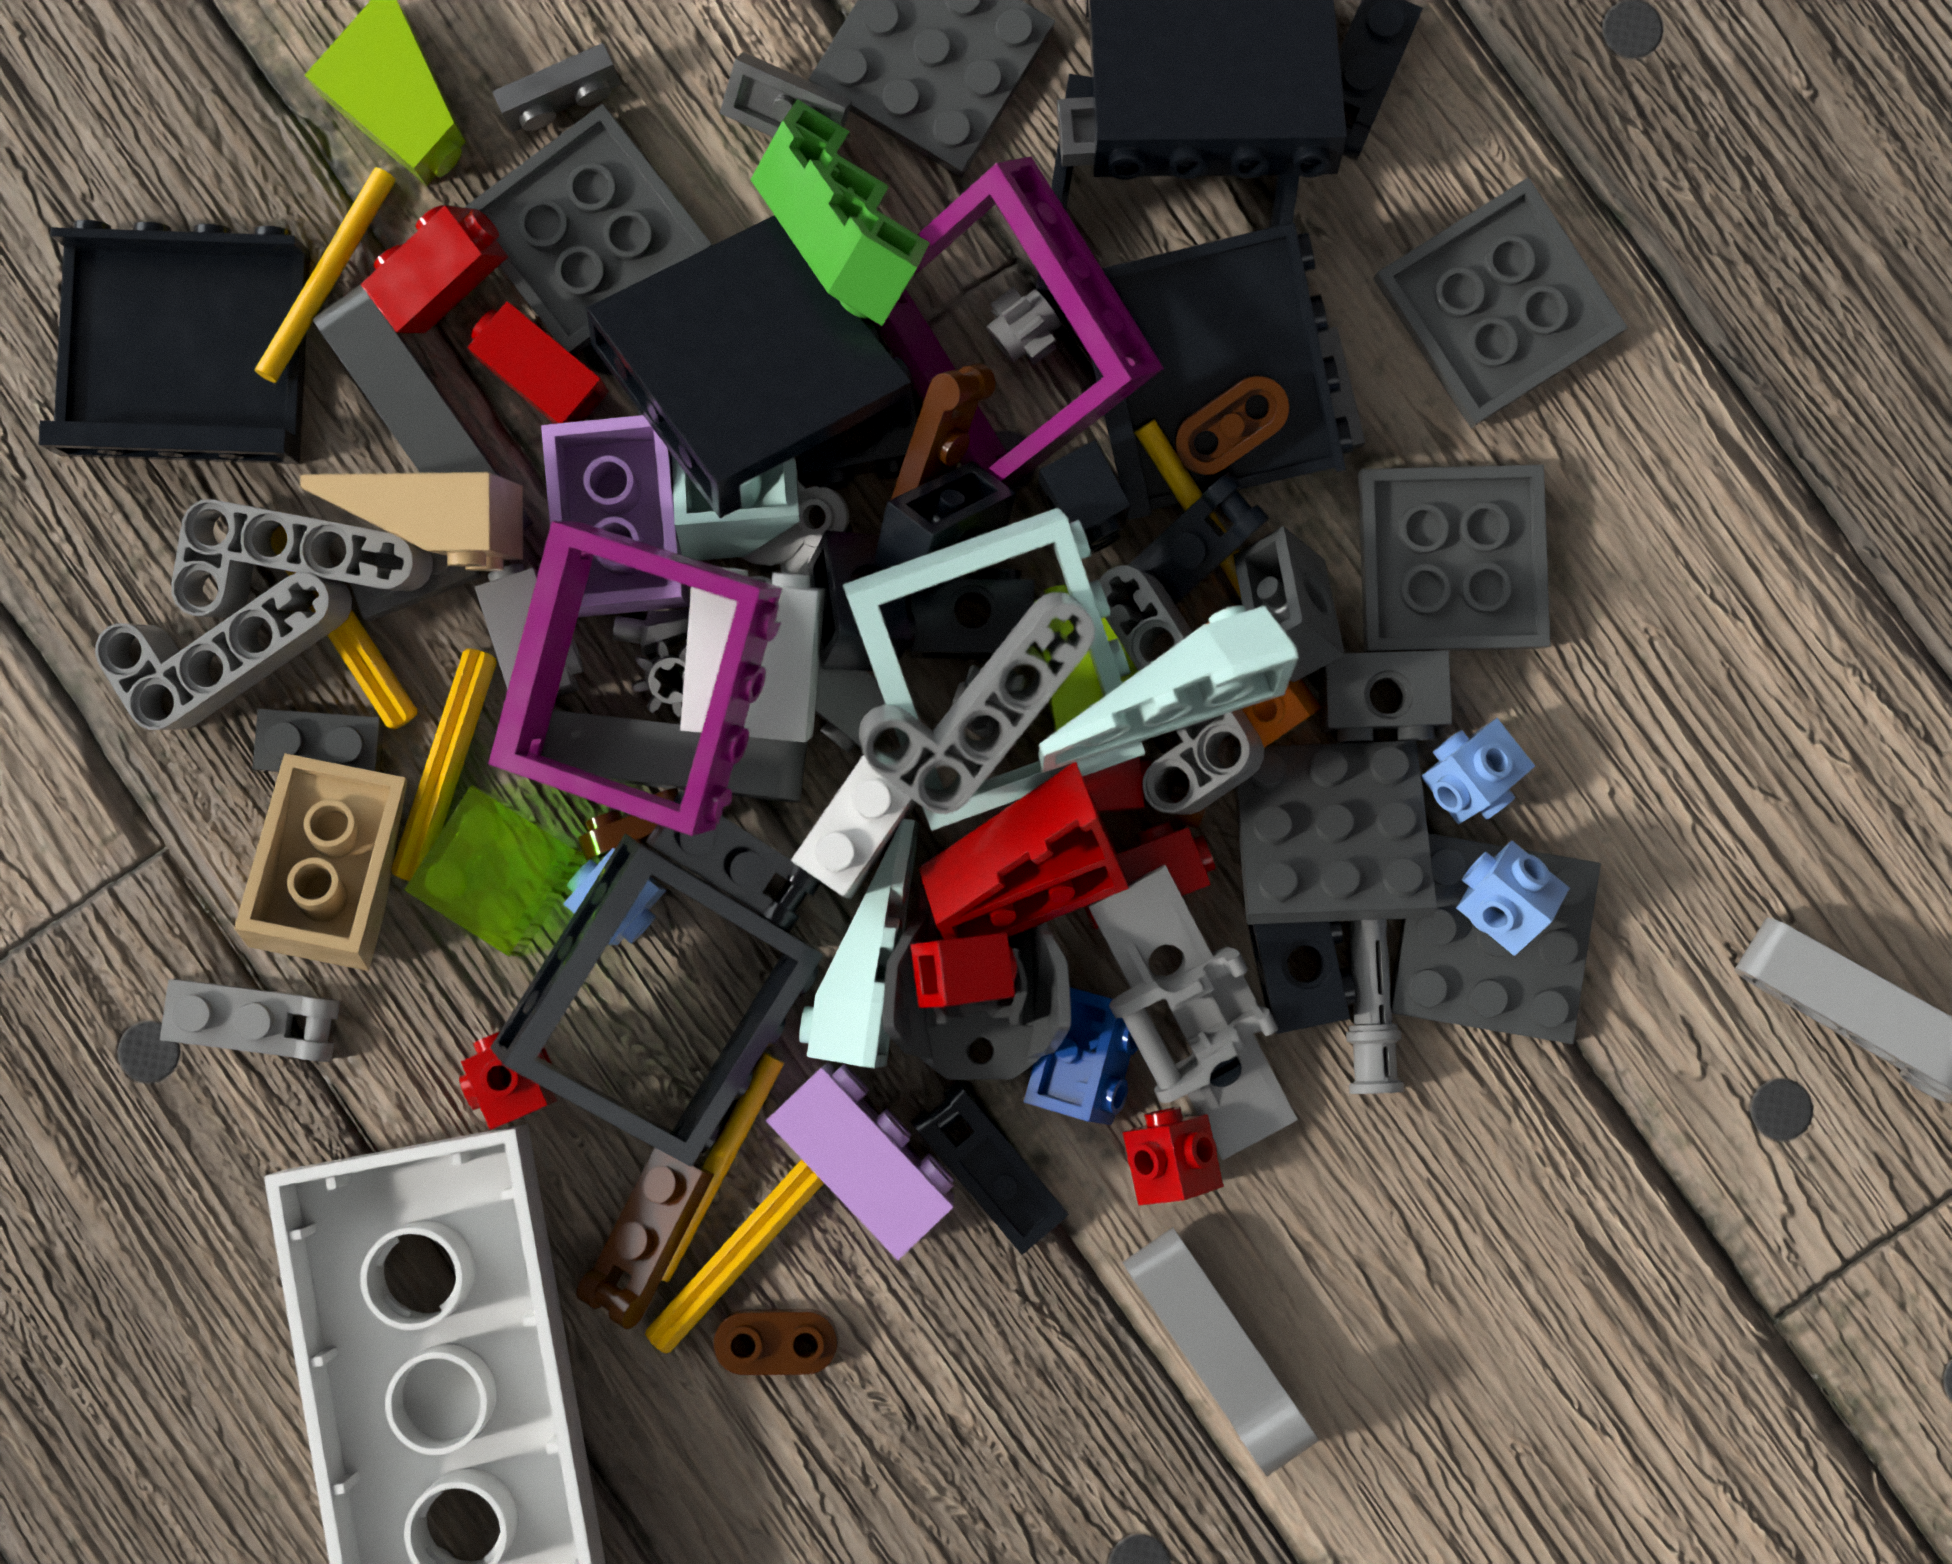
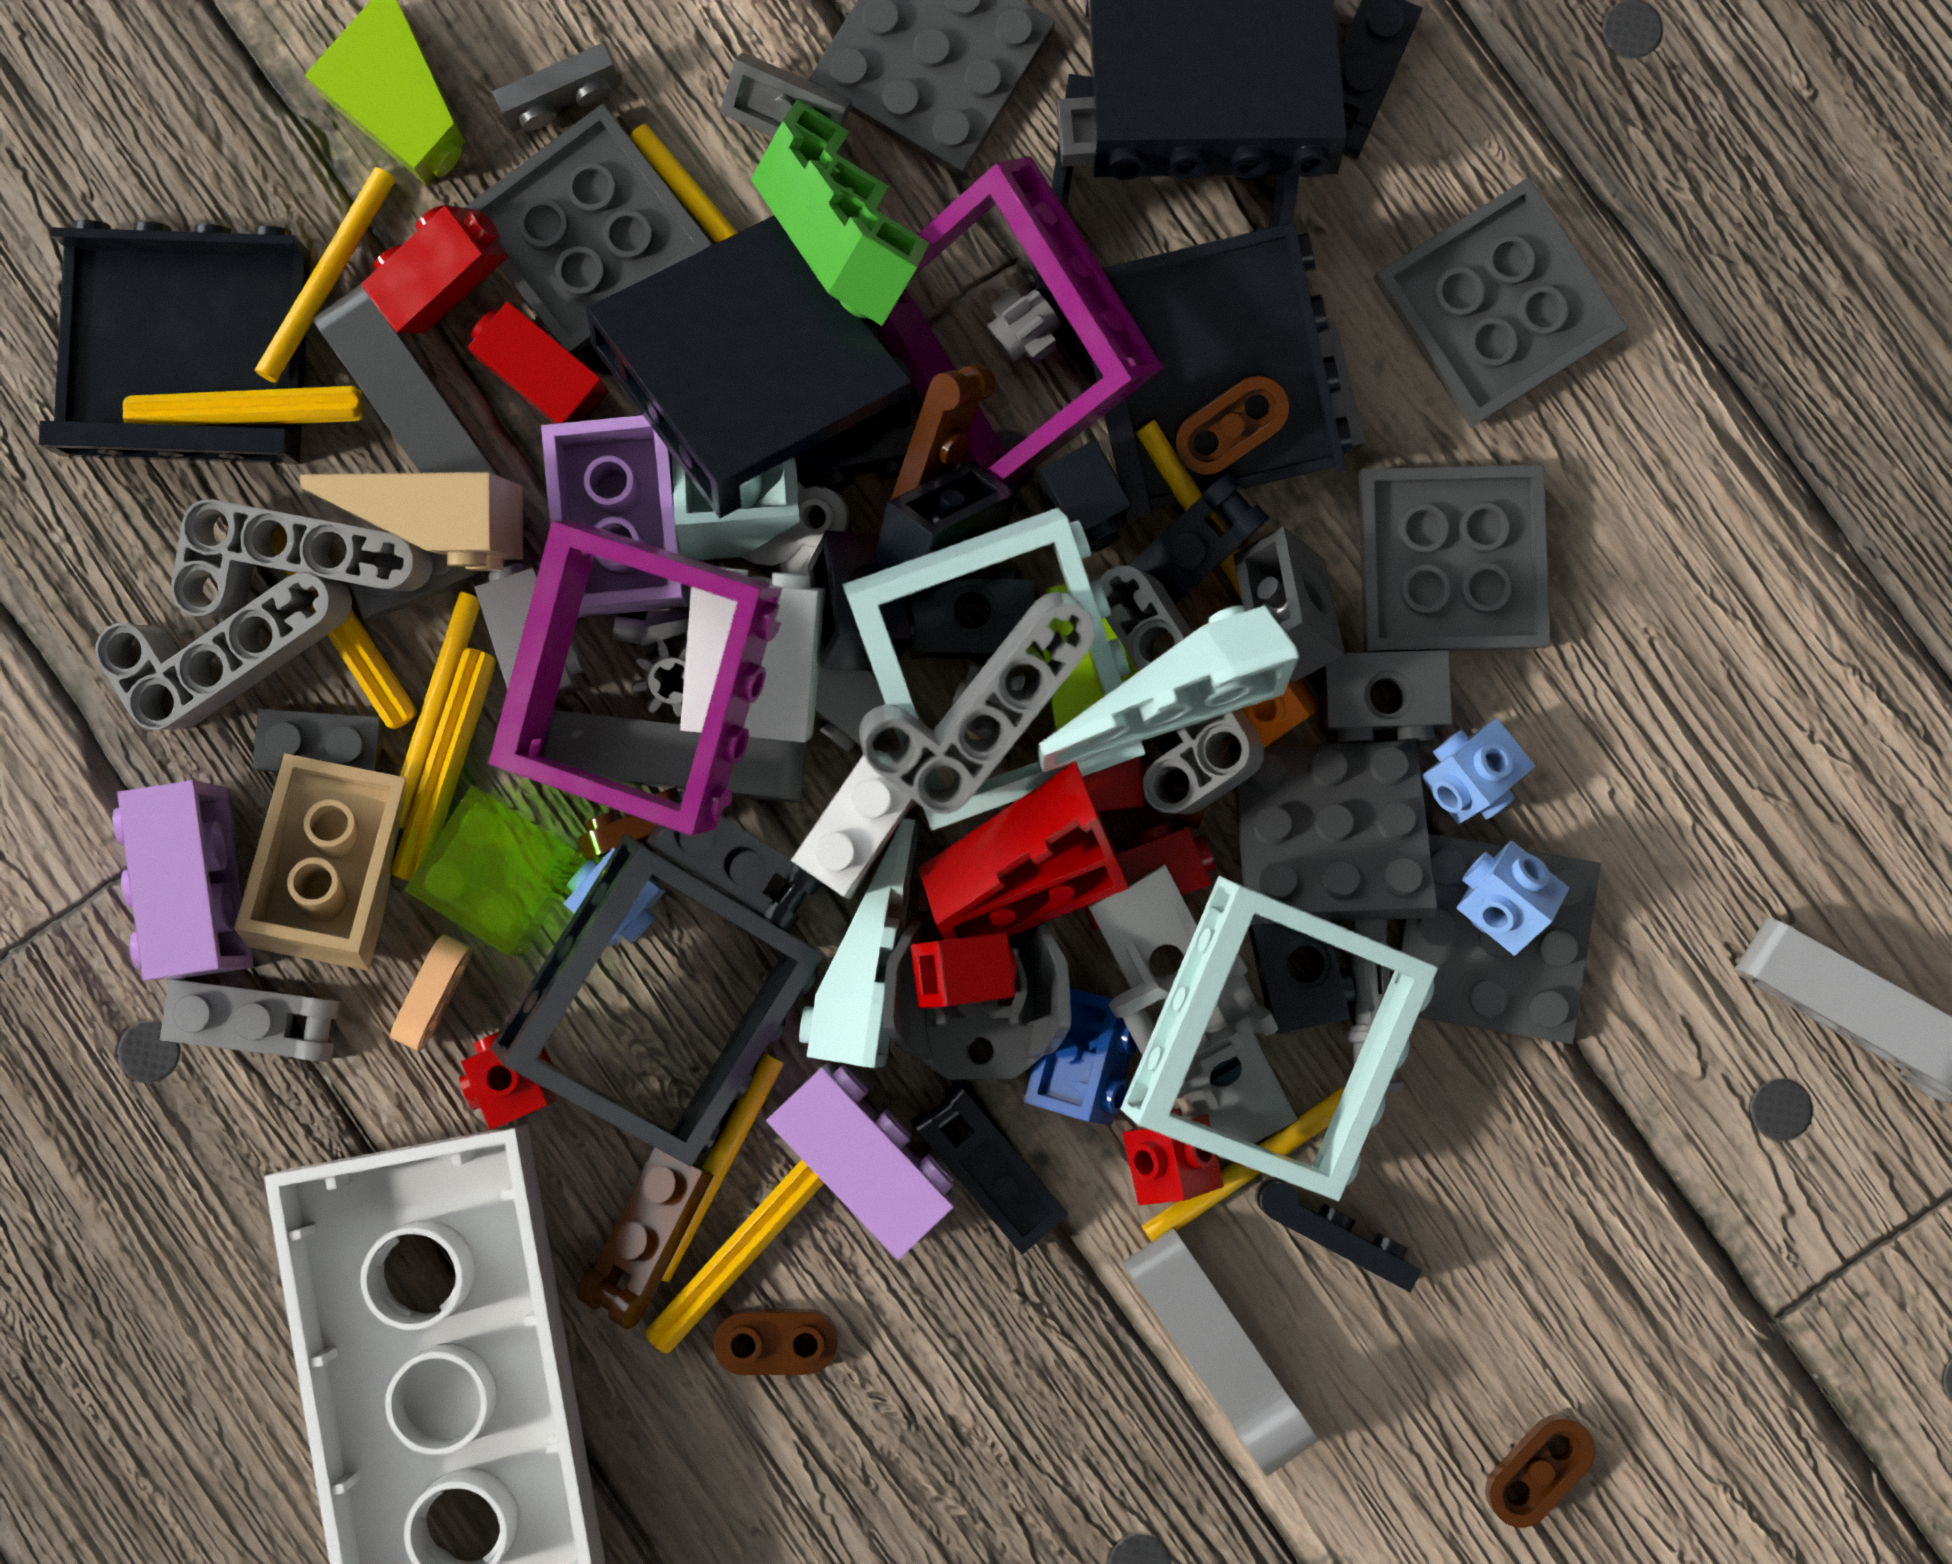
(181, 879): none -> lavender brick
(247, 407): none -> yellow axle
(431, 992): none -> light nougat beam
(454, 644): none -> yellow bar
(682, 184): none -> yellow bar
(1192, 1004): none -> light aqua window
(1237, 1175): none -> yellow bar
(1333, 1231): none -> black plate
(1544, 1475): none -> reddish brown plate

